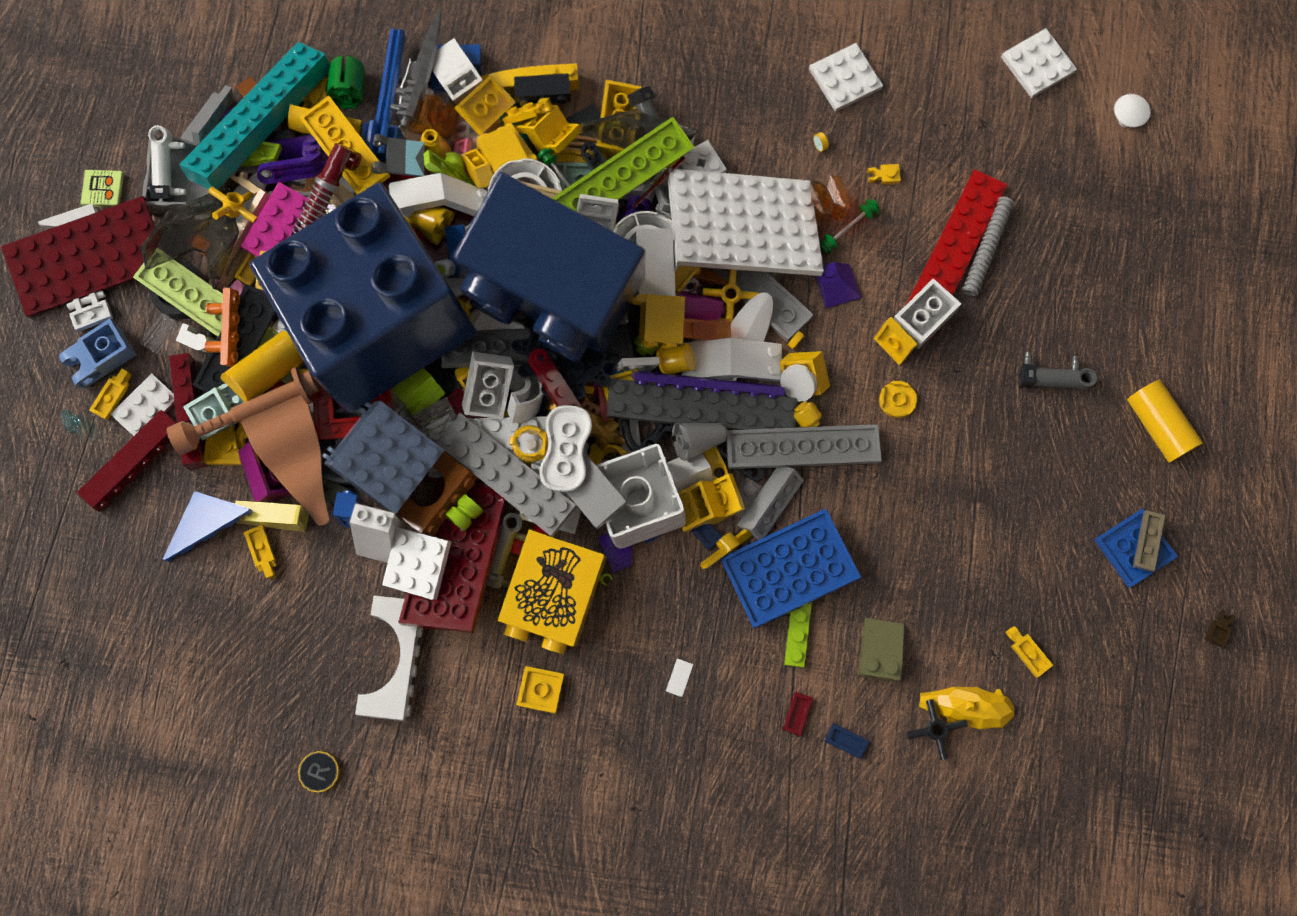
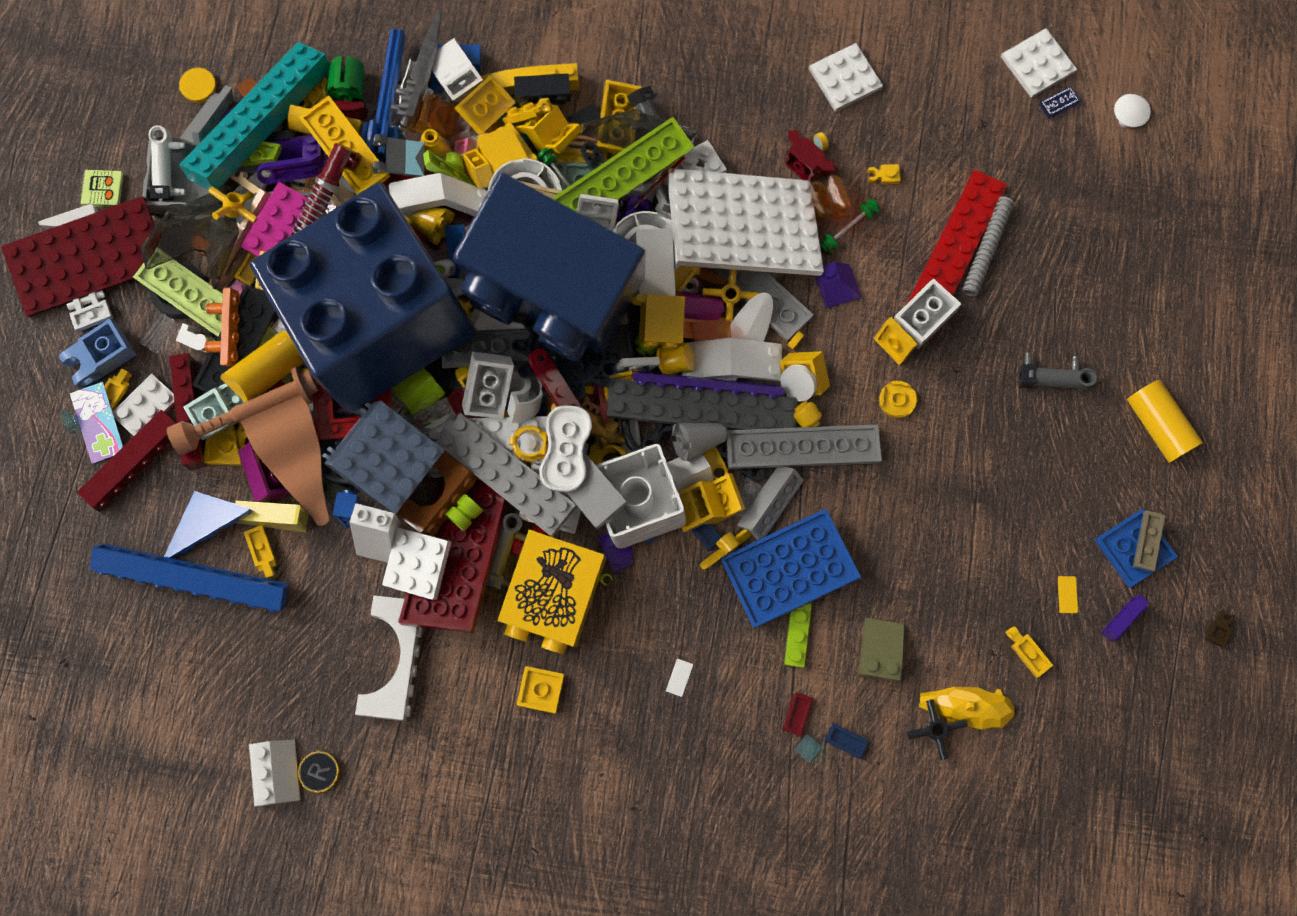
(96, 422): none -> sticker
(189, 577): none -> blue brick
(197, 85): none -> yellow tile
(274, 772): none -> white slope
(352, 109): none -> dark red slope
(807, 159): none -> dark red slope
(808, 748): none -> clear light blue plate
(1059, 102): none -> clear blue tile
(1067, 594): none -> yellow sticker
(1125, 617): none -> dark purple piece

